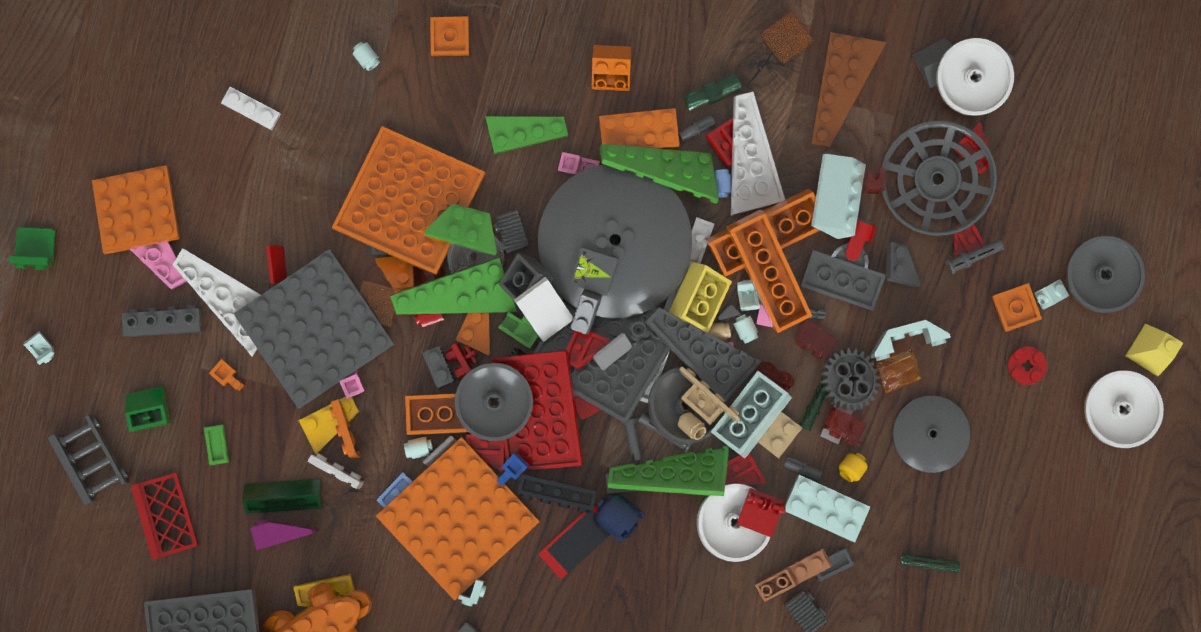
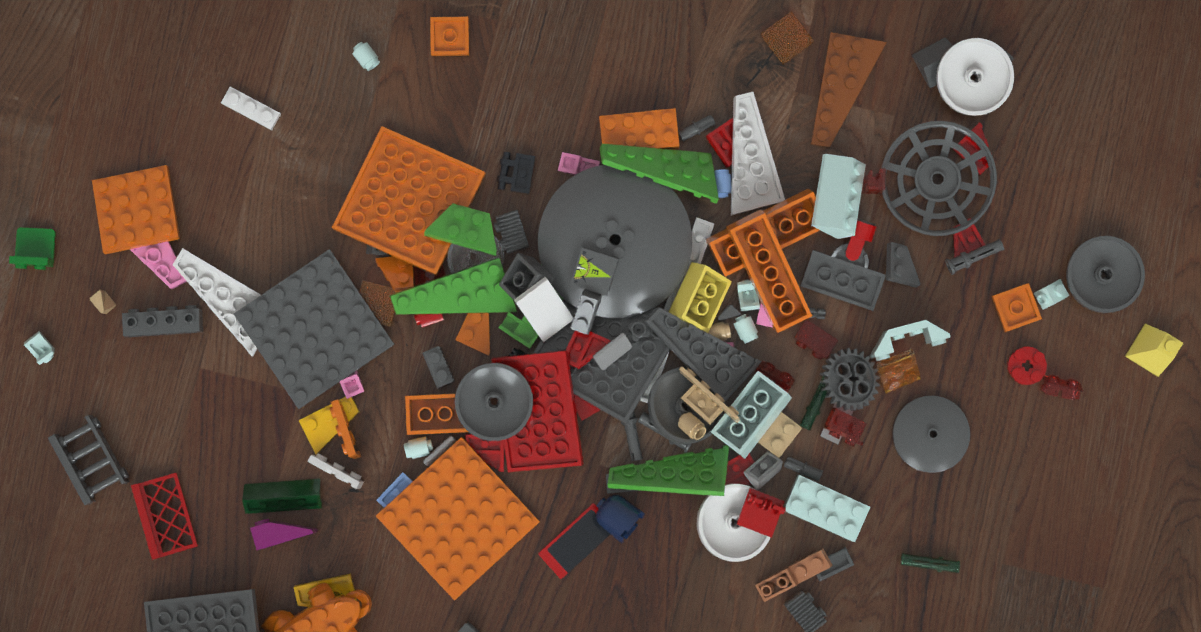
(102, 302): none -> tan slope
(147, 409): green slope -> none
(216, 445): bright green tile -> none
(225, 374): orange plate -> none
(276, 264): red slope -> none
(457, 353): red hips -> none
(478, 591): light aqua bracket -> none
(513, 468): blue plate -> none
(520, 132): bright green wing -> none
(522, 172): none -> black plate
(558, 492): black brick -> none
(611, 68): orange slope -> none
(712, 92): clear green piece -> none
(763, 470): none -> light grey slope
(853, 467): yellow head -> none
(1069, 388): none -> clear red hinge
(1141, 409): white dish -> none

